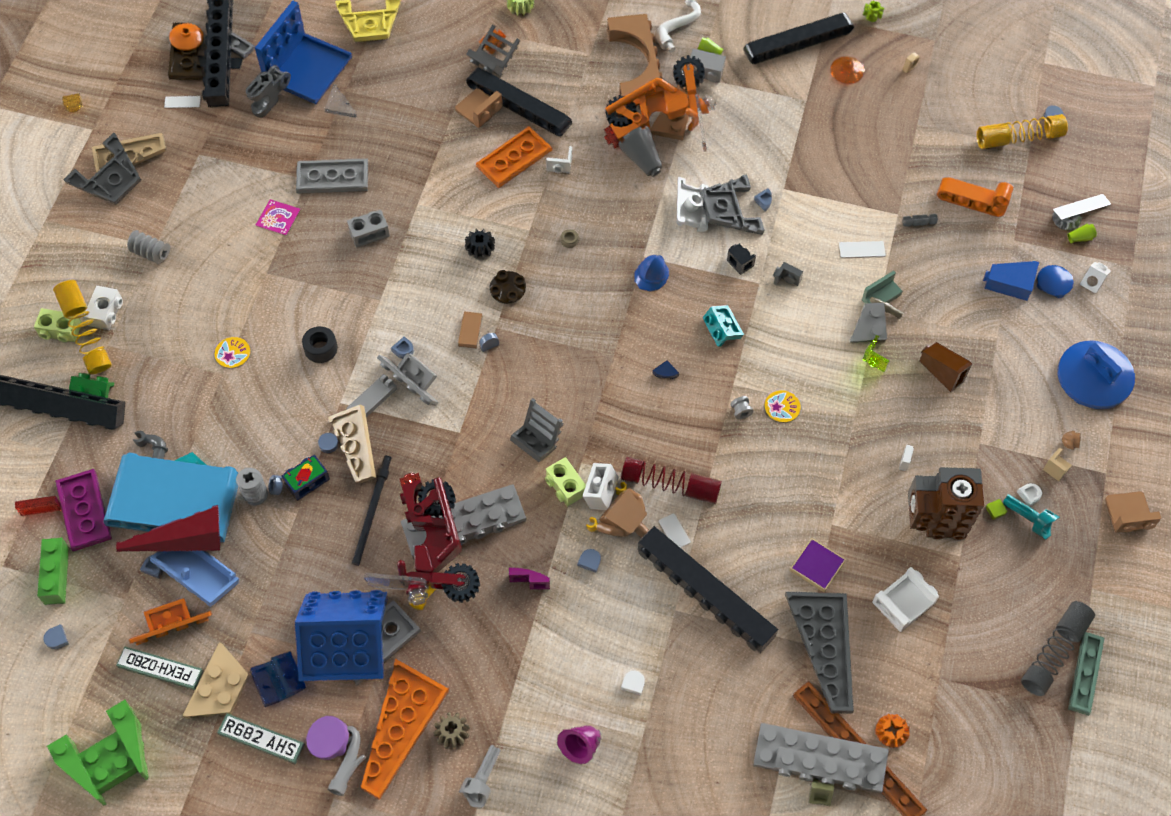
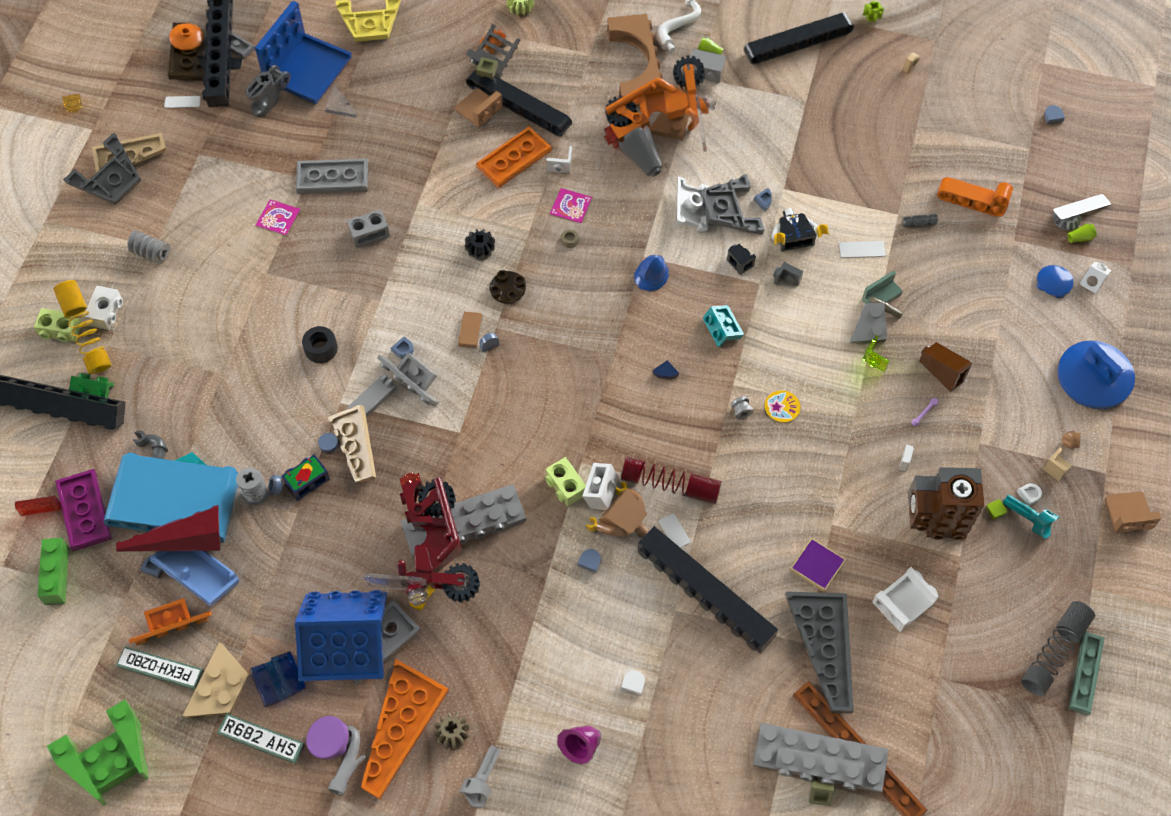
(55, 637): sand blue tile -> none
(232, 352): sticker -> none
(382, 476): black bar -> none
(487, 68): none -> olive tile
(536, 580): magenta slope -> none
(538, 433): dark grey plate -> none
(571, 205): none -> dark pink sticker
(796, 231): none -> black torso
(847, 69): clear orange dish -> none
(887, 738): orange gear -> none
(915, 422): none -> lavender hinge
(1001, 135): yellow piece -> none
(1012, 278): blue slope -> none

